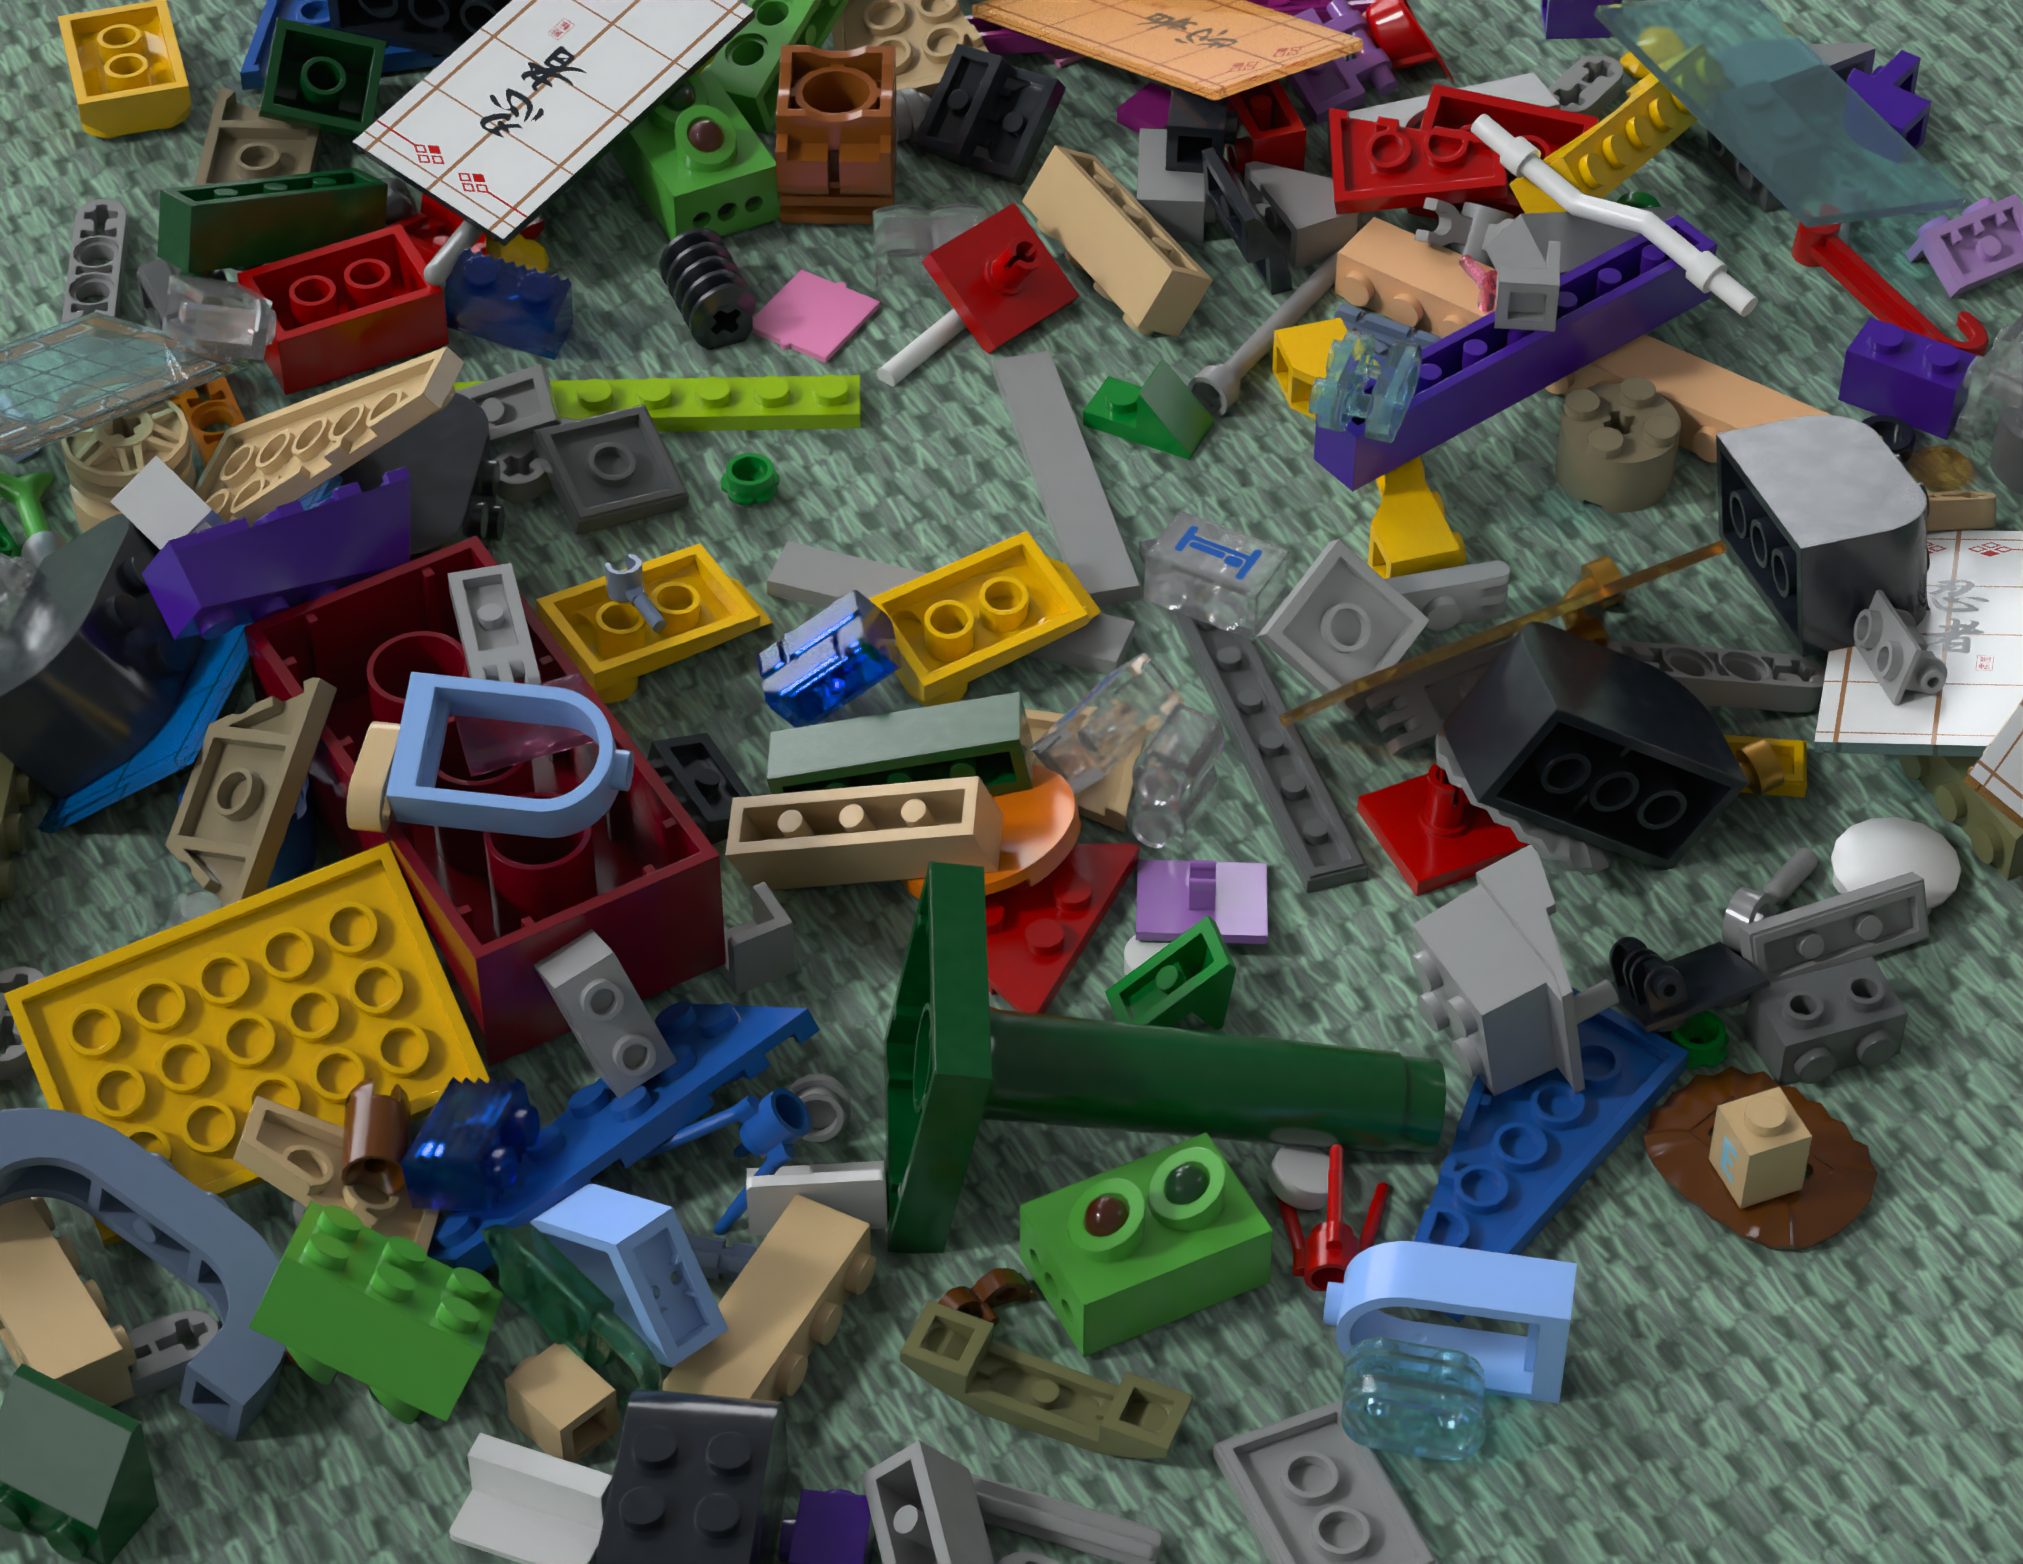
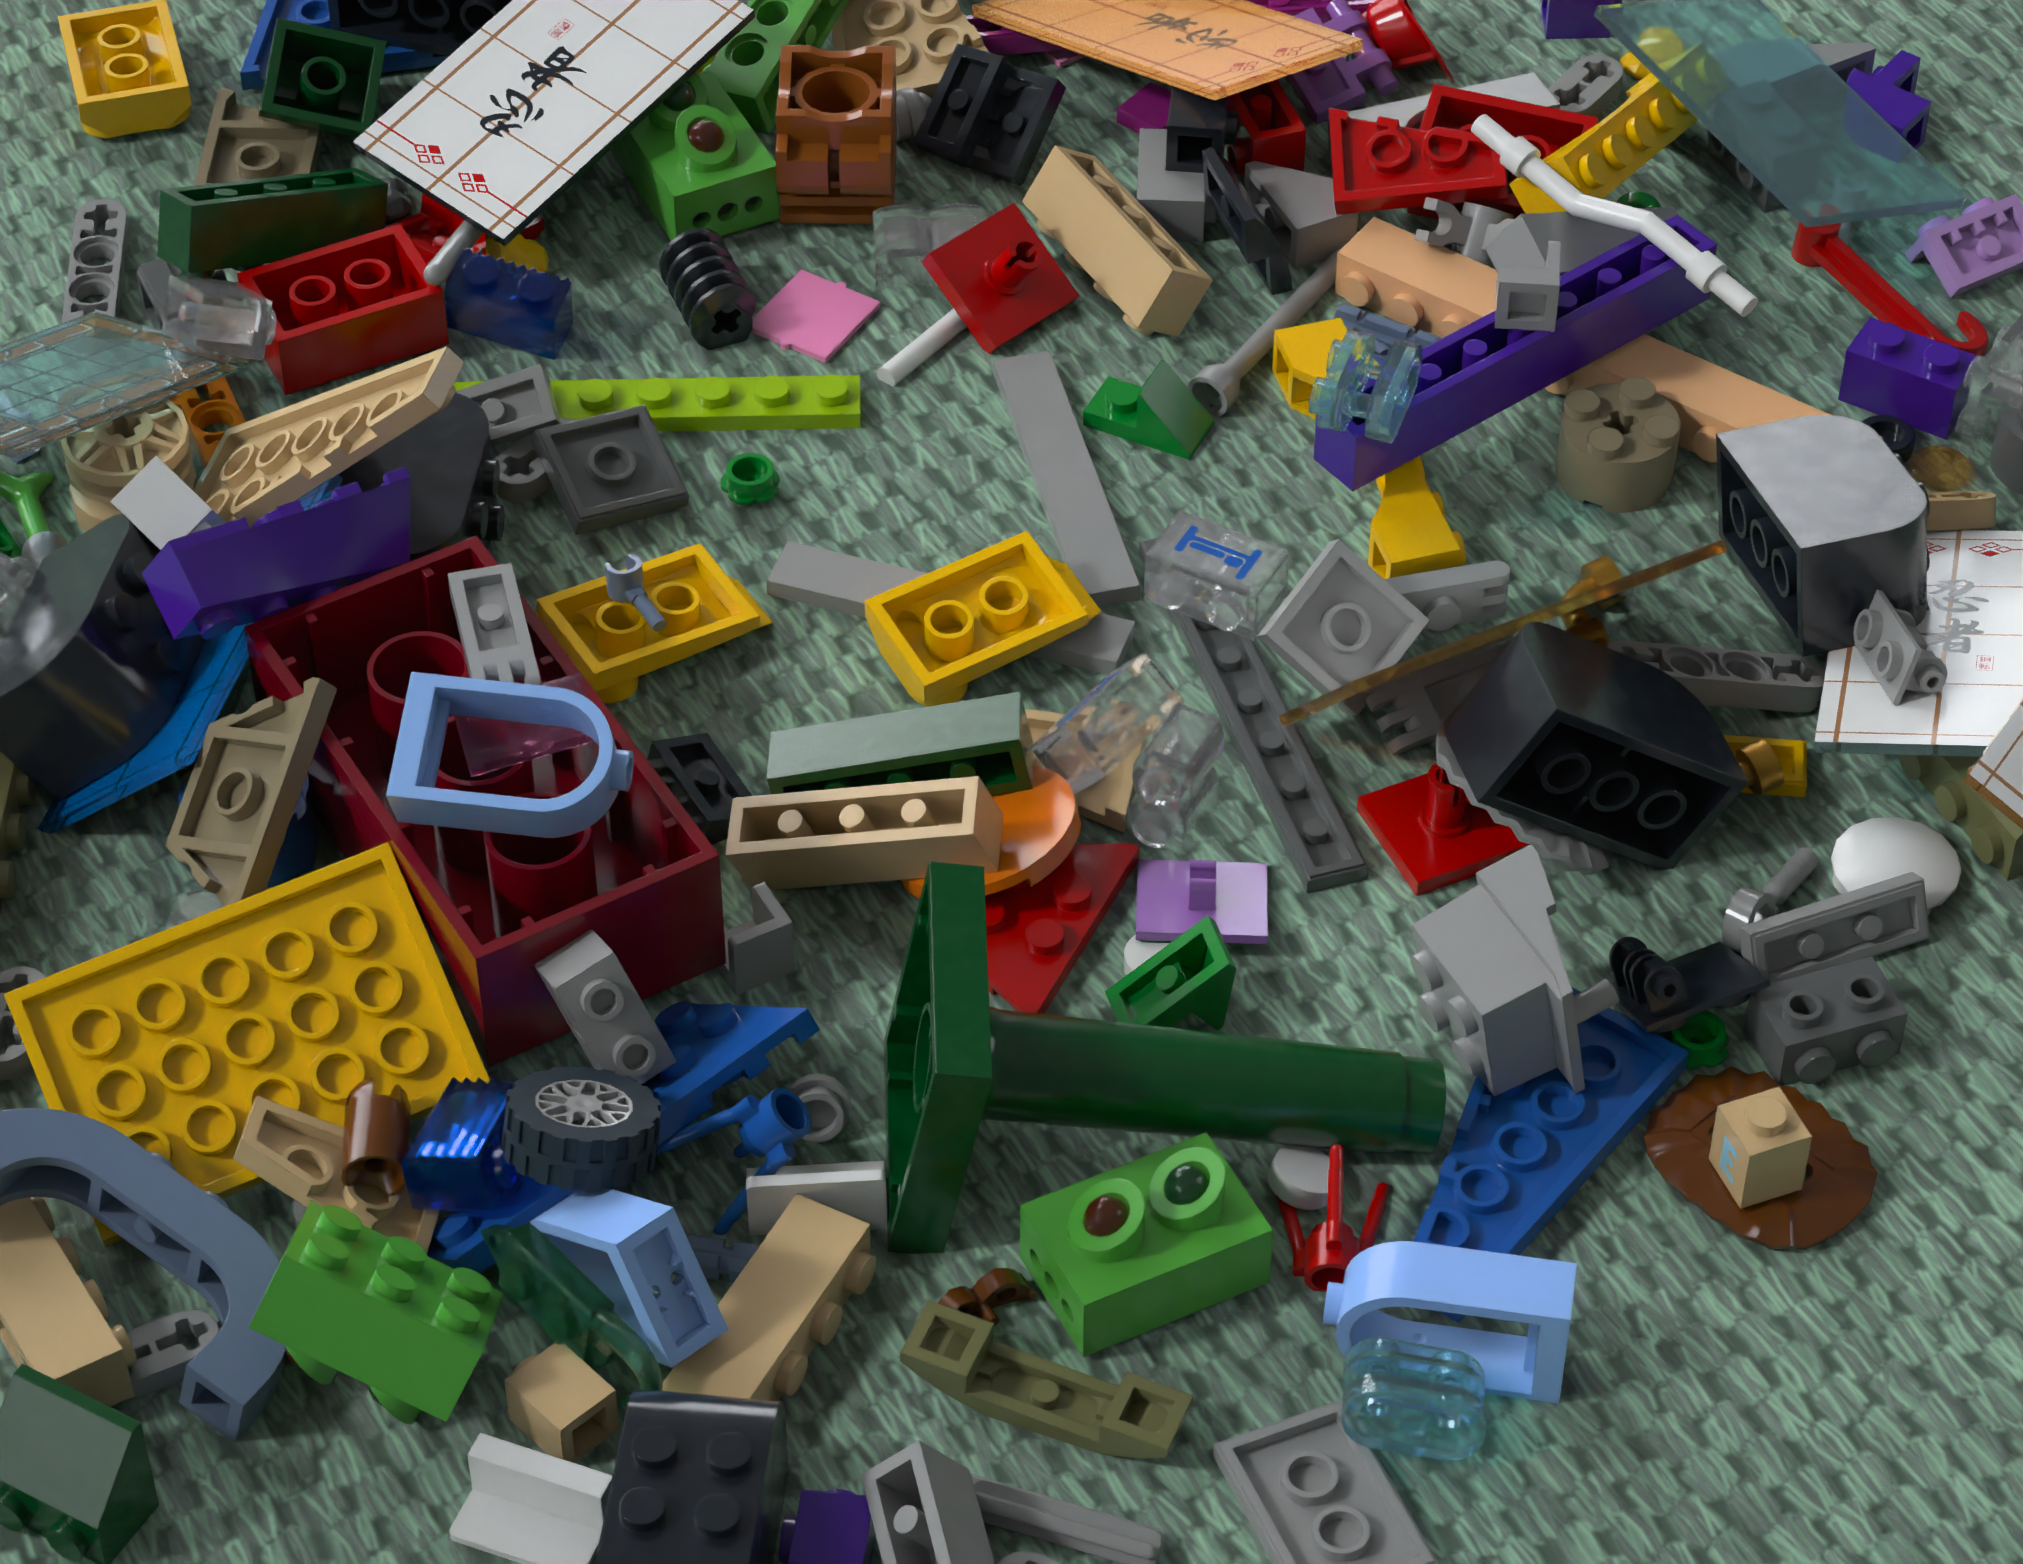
(366, 798): tan beam -> none
(581, 1128): none -> black wheel
(829, 660): clear blue brick -> none
(1484, 281): clear pink hand -> none

